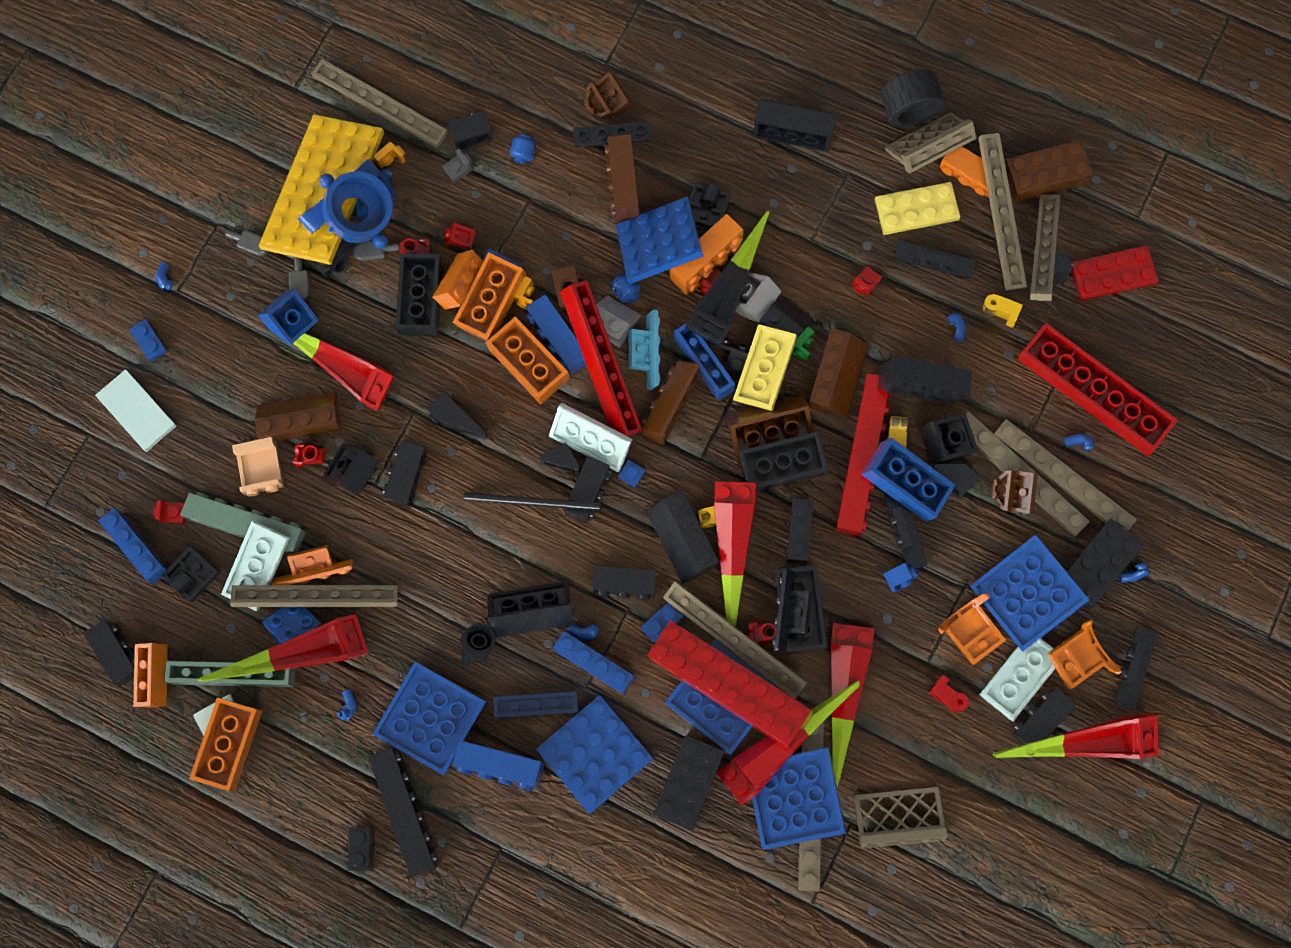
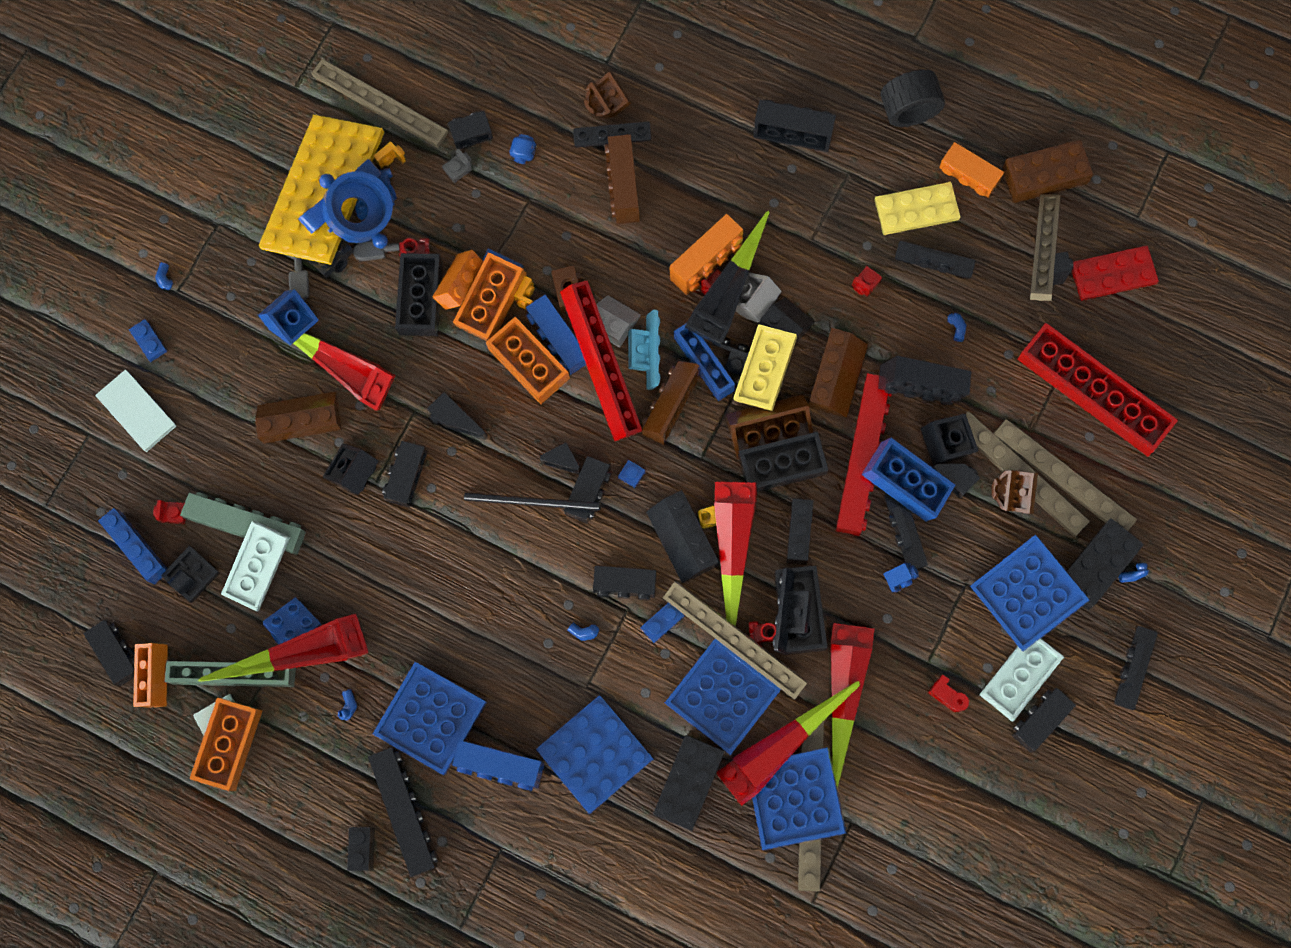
(247, 241): dark grey piece -> none
(259, 466): light nougat panel -> none
(308, 455): red plate -> none
(312, 565): orange bracket -> none
(314, 596): dark tan plate -> none
(459, 236): red bracket -> none
(477, 643): black hat -> none
(530, 609): black slope -> none
(536, 704): dark blue plate -> none
(590, 437): light aqua tile -> none
(593, 663): blue brick -> none
(624, 291): blue head -> none
(659, 240): blue plate -> none
(708, 204): black plate -> none
(730, 685): red brick -> none
(802, 341): green bracket -> none
(897, 429): yellow leg -> none
(900, 836): dark tan fence -> none
(929, 150): dark tan fence -> none
(973, 630): orange piece -> none
(1002, 211): dark tan plate -> none
(1002, 308): yellow leg -> none
(1080, 657): orange piece -> none
(1082, 439): blue arm -> none
(1120, 738): red plate -> none

